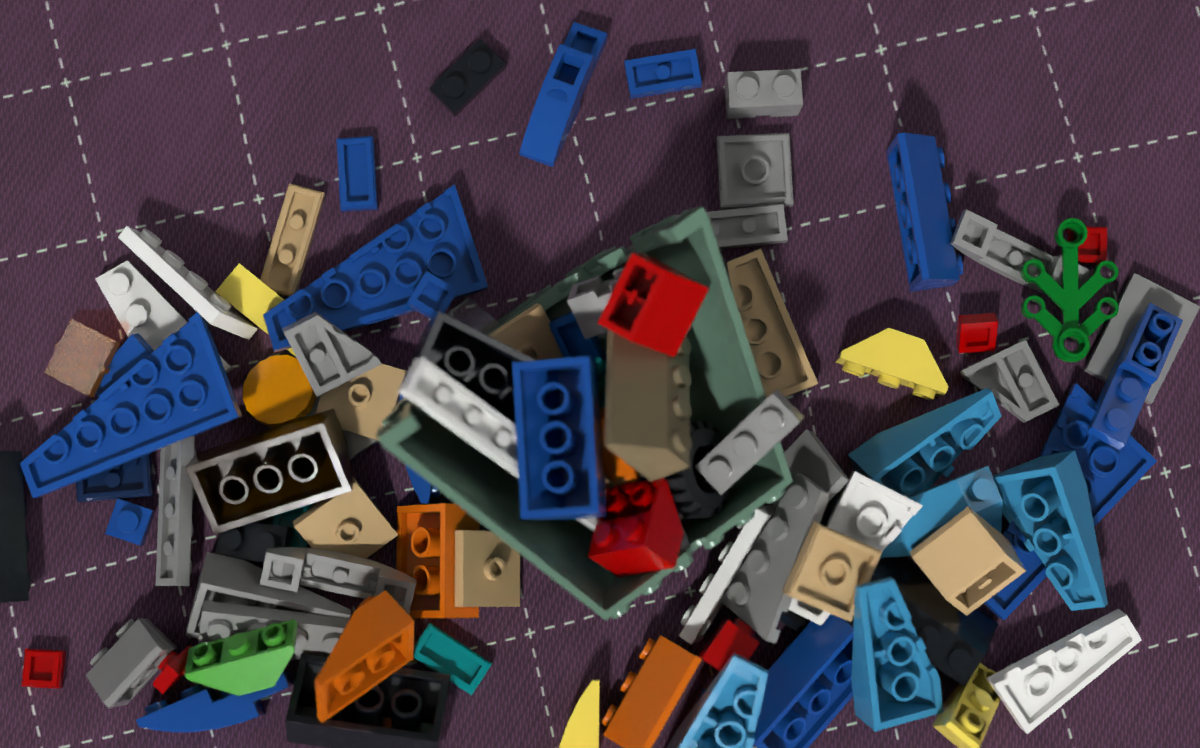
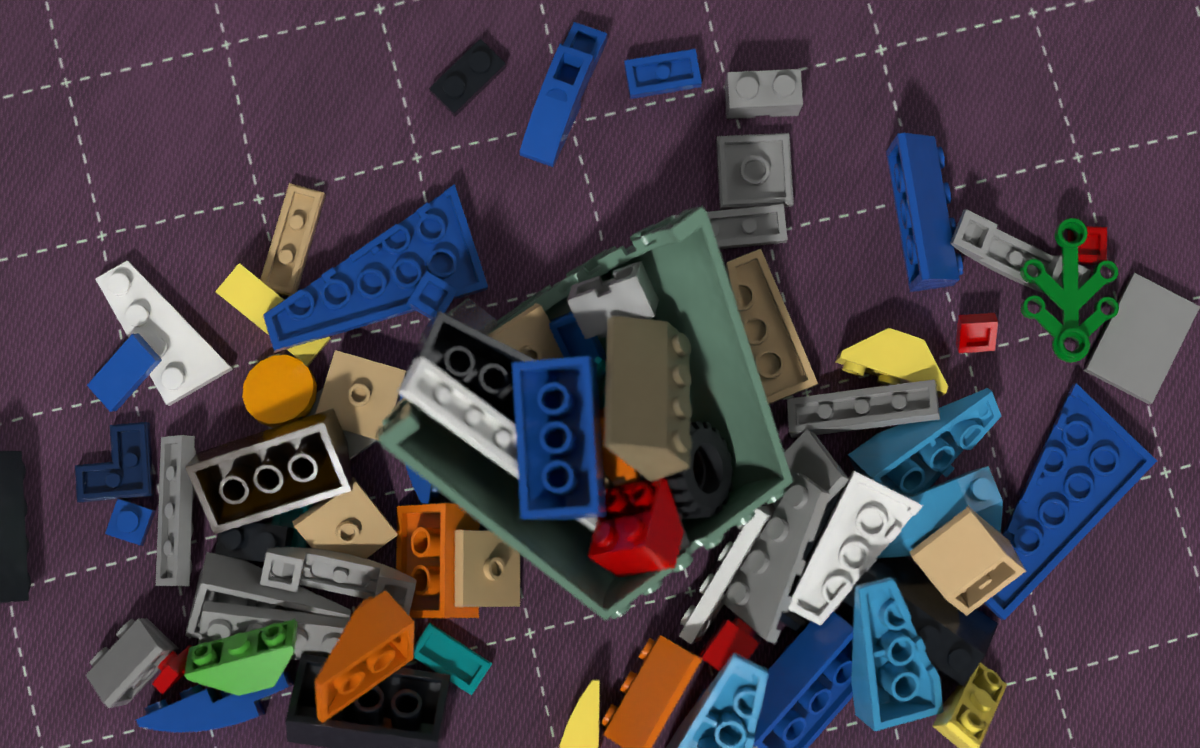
(43, 668): red tile -> none
(82, 358): clear orange piece -> none
(150, 407): blue wing -> none
(186, 283): white wing -> none
(327, 353): light grey wing -> none
(357, 174): blue tile -> none
(653, 304): red slope -> none
(749, 442): light grey plate -> none
(830, 570): tan plate -> none
(864, 408): none -> light grey plate
(1015, 381): light grey wing -> none
(1054, 514): dark azure wedge -> none
(1057, 672): white wing -> none
(1133, 375): blue slope -> none

